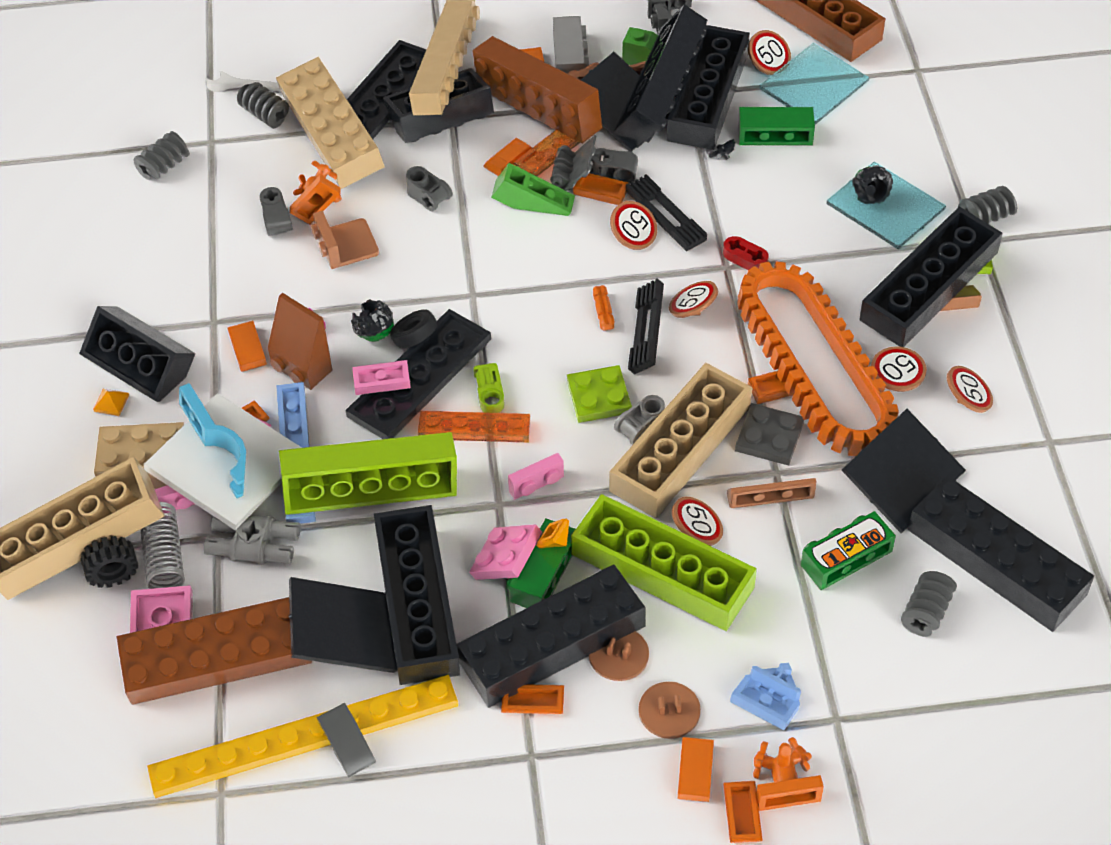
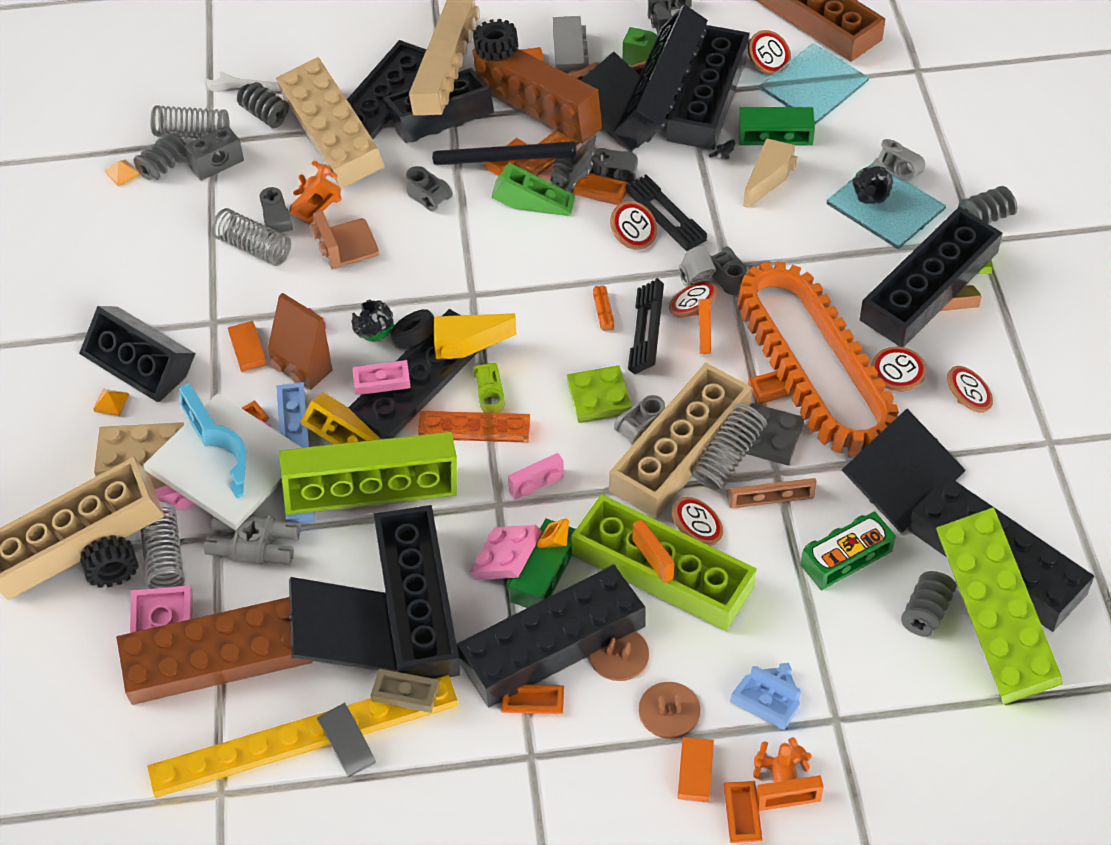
(121, 172): none -> light orange slope
(214, 153): none -> dark grey brick
(222, 114): none -> light grey piece
(232, 226): none -> light grey piece
(335, 421): none -> yellow slope
(405, 690): none -> dark tan plate
(470, 333): none -> yellow slope
(495, 40): none -> black tyre
(504, 153): none -> black axle
(653, 550): none -> orange tile
(696, 265): none -> light grey piece
(704, 326): none -> orange tile
(718, 483): none -> light grey piece
(728, 271): none -> dark grey piece
(744, 252): red beam -> none
(770, 170): none -> tan slope
(895, 159): none -> light grey piece
(999, 606): none -> lime brick

